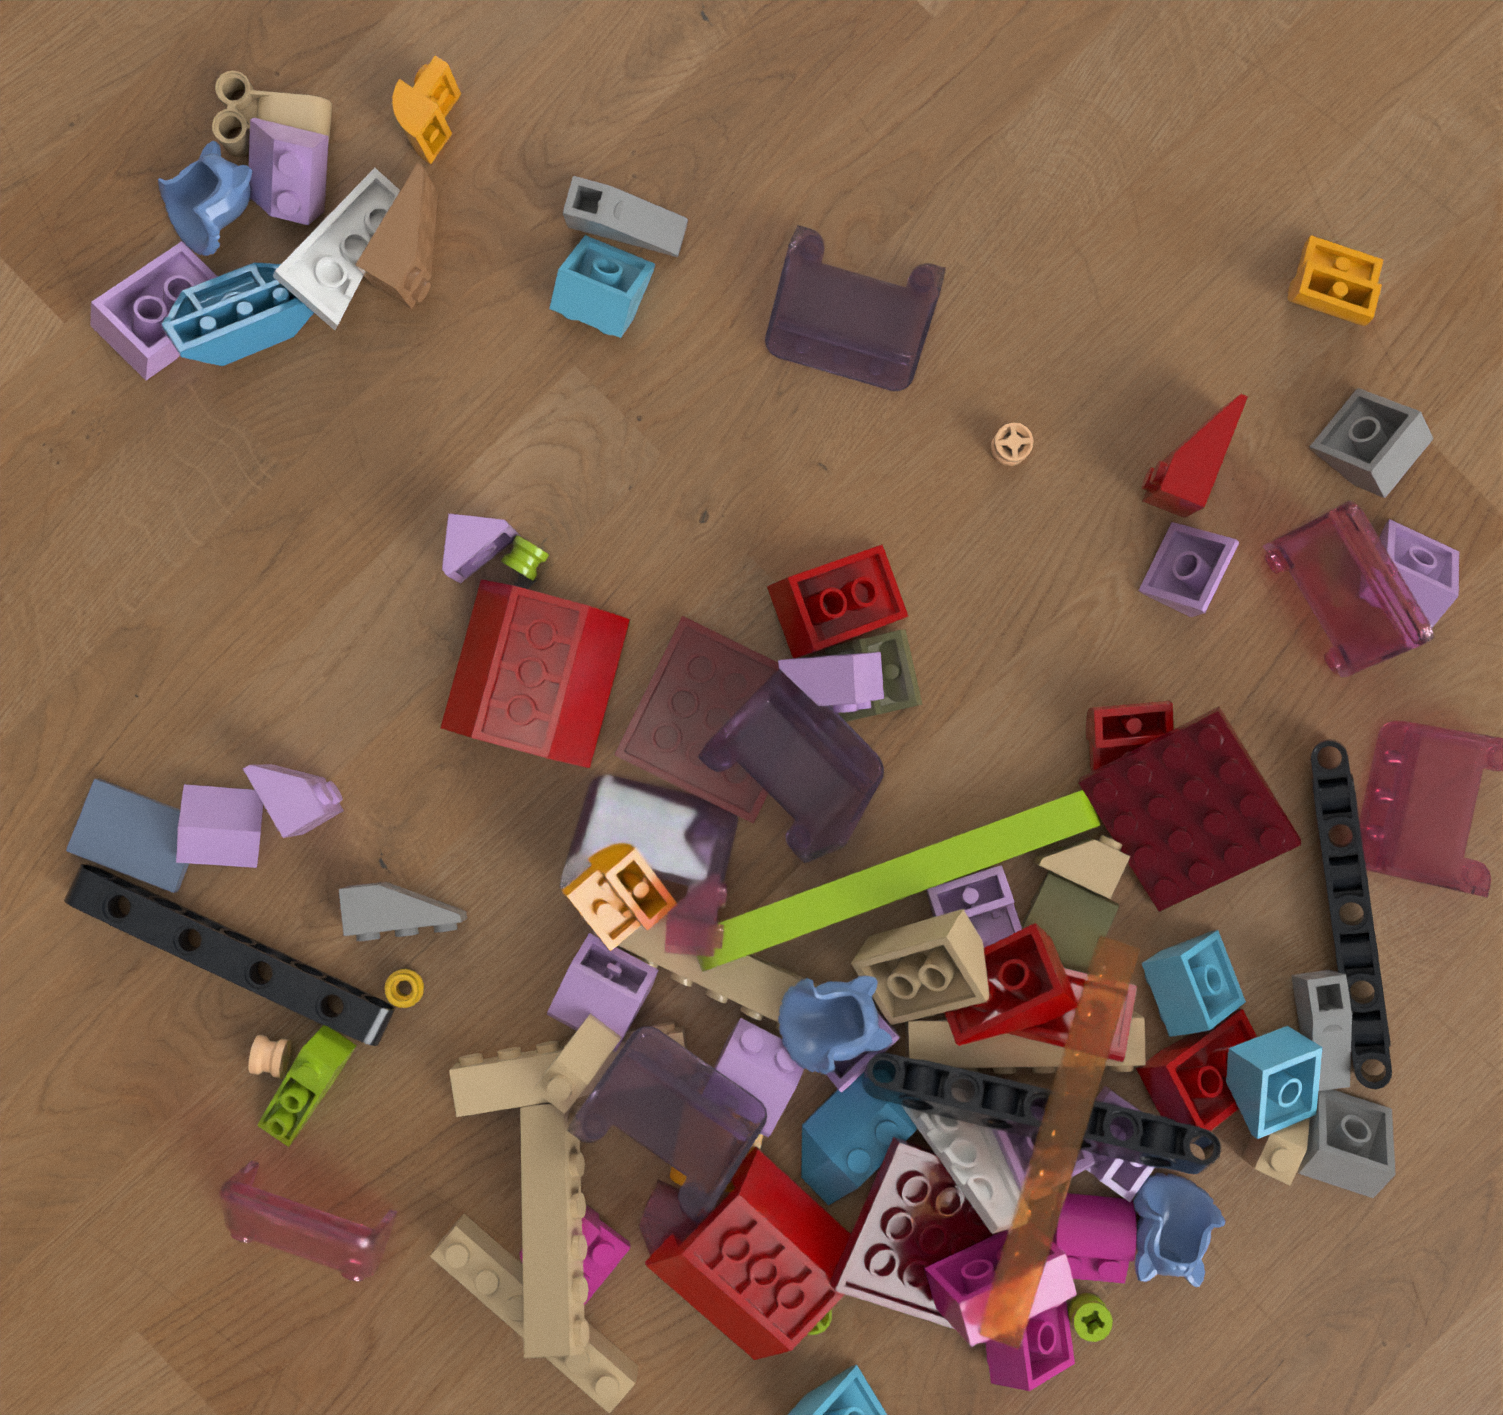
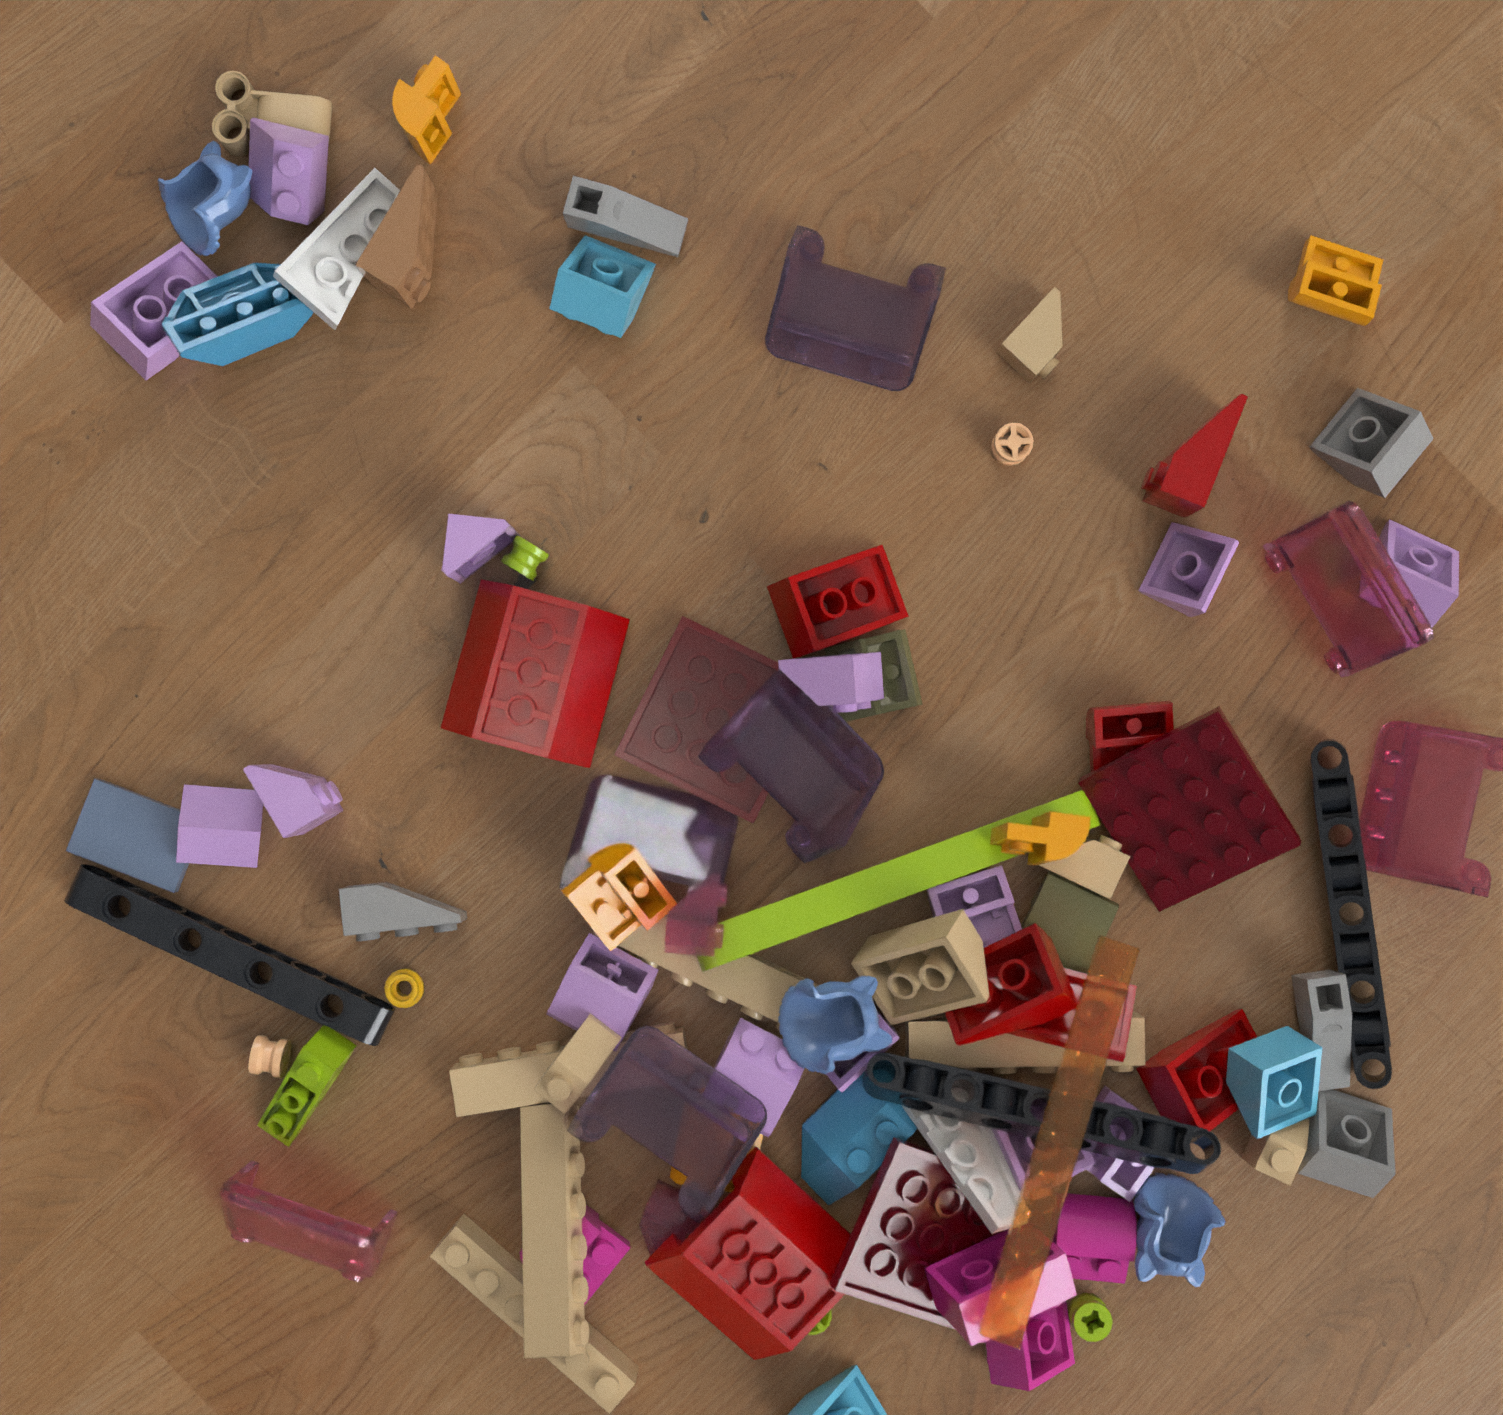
(1036, 340): none -> tan slope
(1046, 840): none -> light orange brick
(1193, 984): medium azure slope -> none

